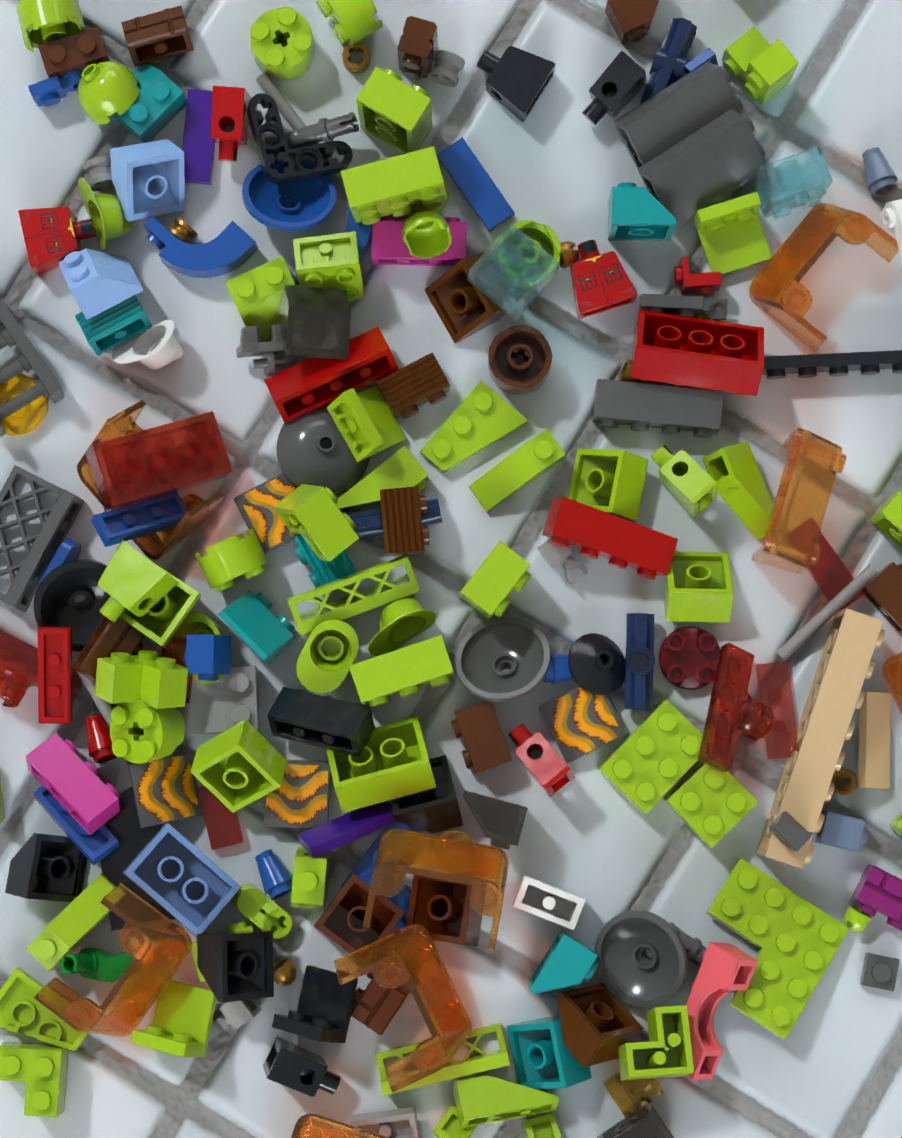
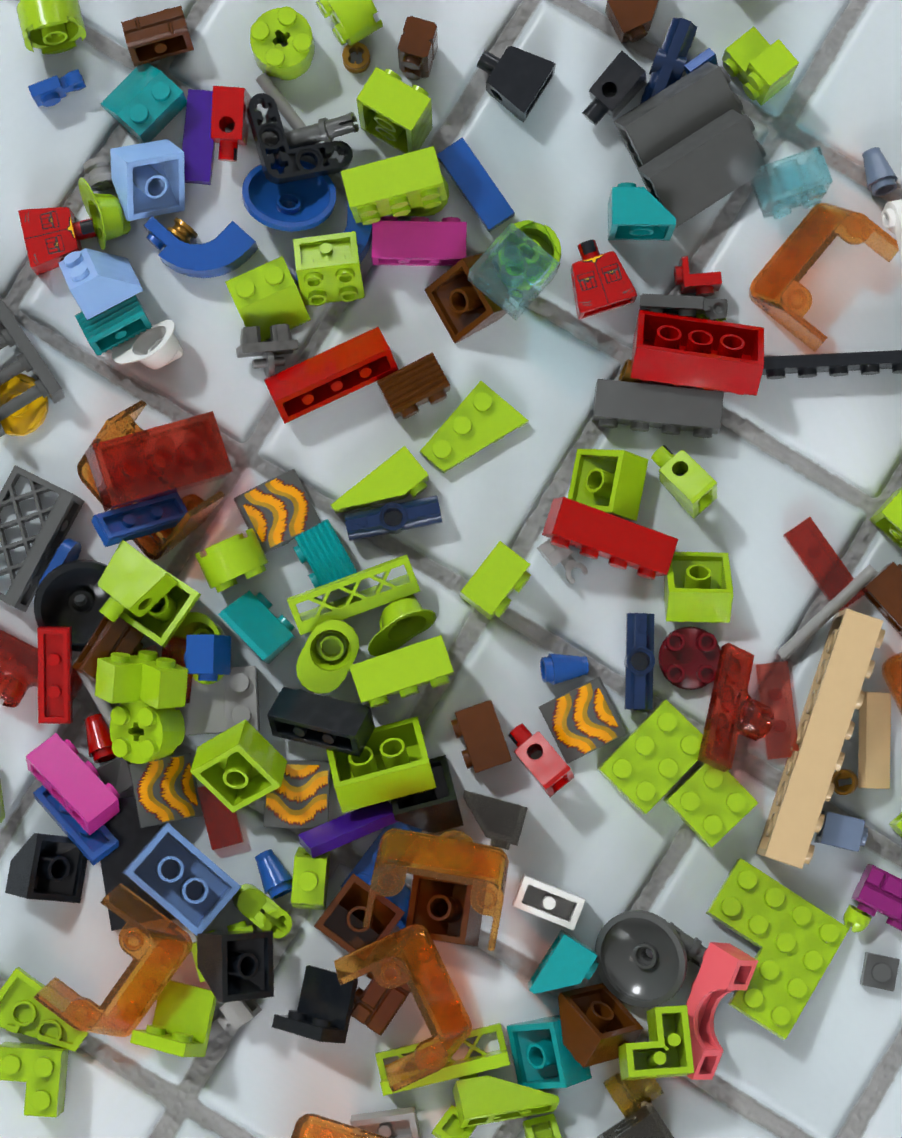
(72, 925): lime slope -> none
(74, 52): reddish brown brick -> none
(96, 964): green arm -> none
(106, 90): lime cylinder -> none
(284, 972): pearl gold hinge -> none
(287, 1063): black torso -> none
(310, 464): dark grey dish -> none
(315, 322): clear smoke slope -> none
(315, 516): lime brick -> none
(365, 422): lime bracket -> none
(403, 522): reddish brown brick -> none
(426, 234): lime hair -> none
(446, 68): light grey wheel -> none
(498, 646): dark grey dish -> none
(506, 348): reddish brown brick -> none
(517, 470): lime slope -> none
(568, 255): pearl gold hinge -> none
(589, 671): black dish -> none
(732, 234): lime bracket -> none
(741, 485): lime slope -> none
(790, 831): dark grey slope -> none
(801, 502): clear orange windscreen -> none

